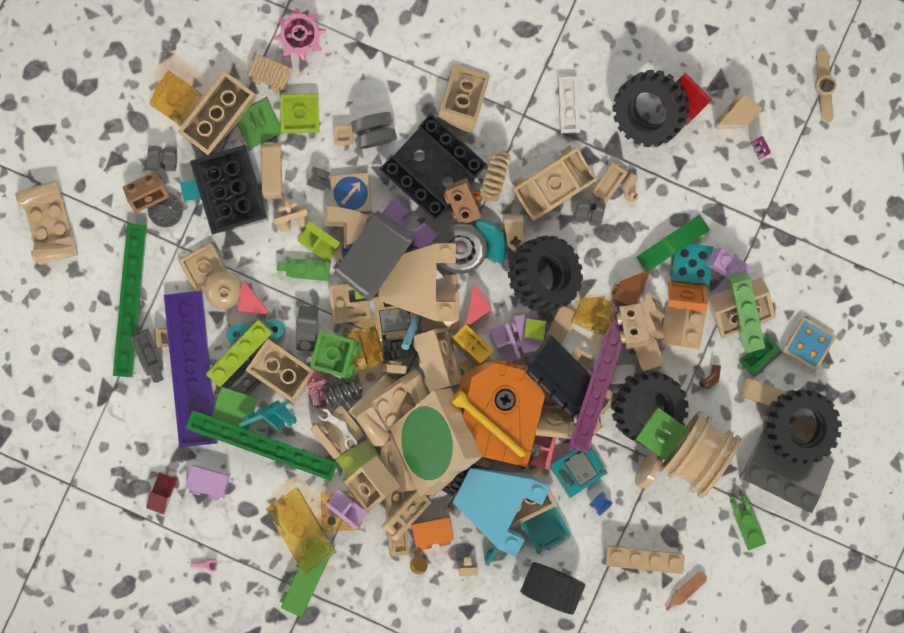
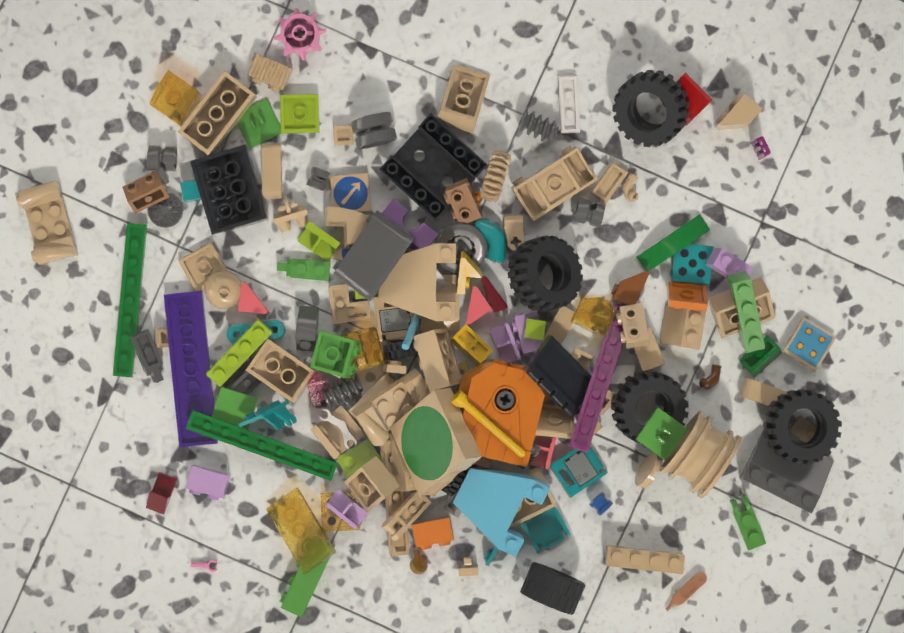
(467, 269): none -> yellow slope
(494, 298): none -> dark red slope
(538, 126): none -> dark grey piece
(653, 312): tan slope -> none
(826, 97): tan piece -> none

